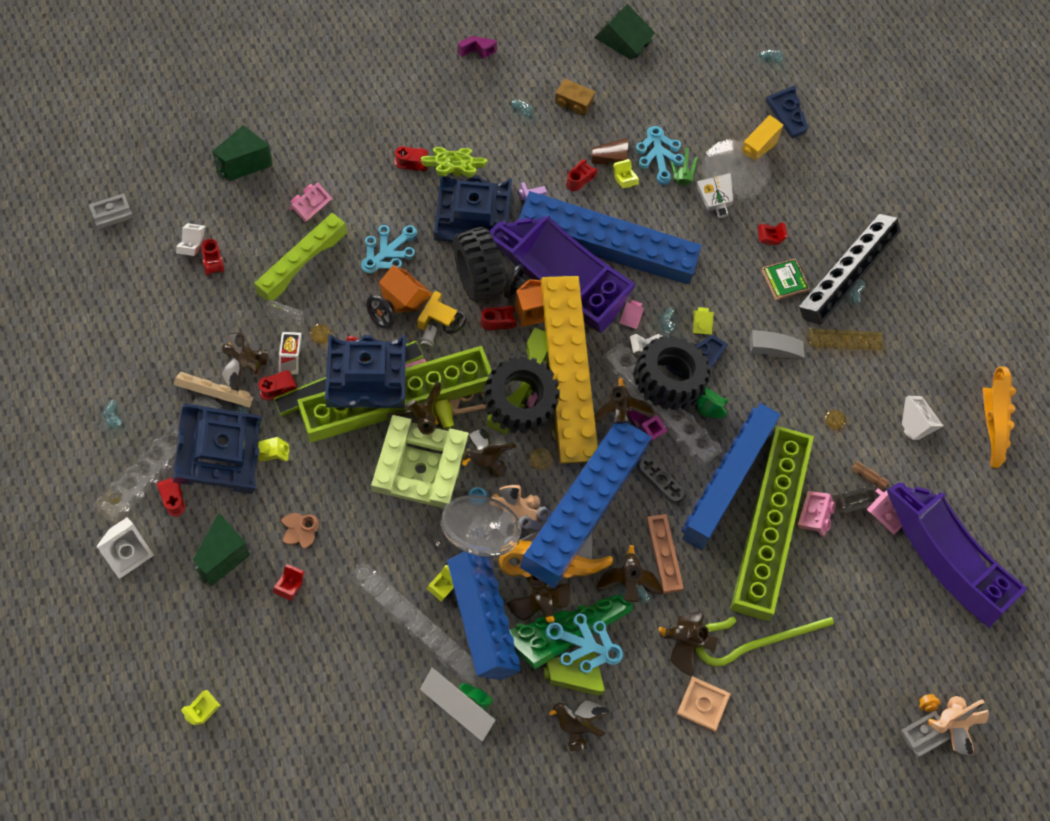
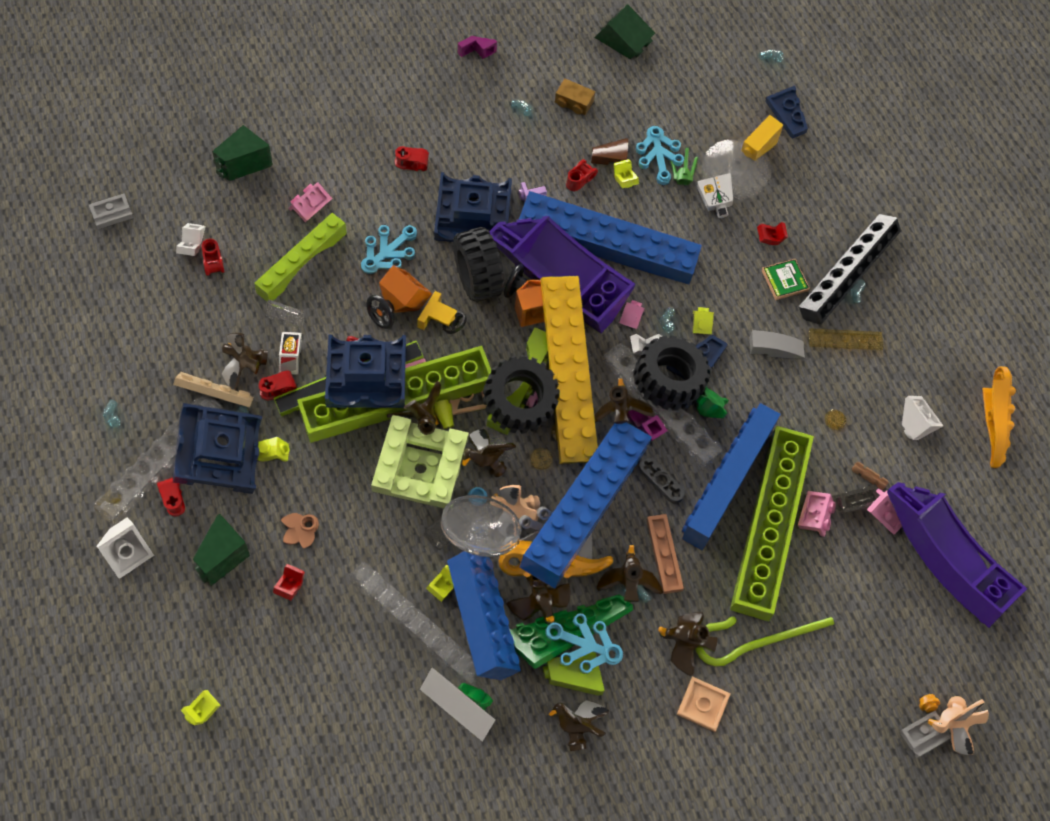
(319, 333): clear yellow piece -> none
(426, 341): light grey pin -> none
(454, 162): lime plate -> none
(500, 318): red piece -> none

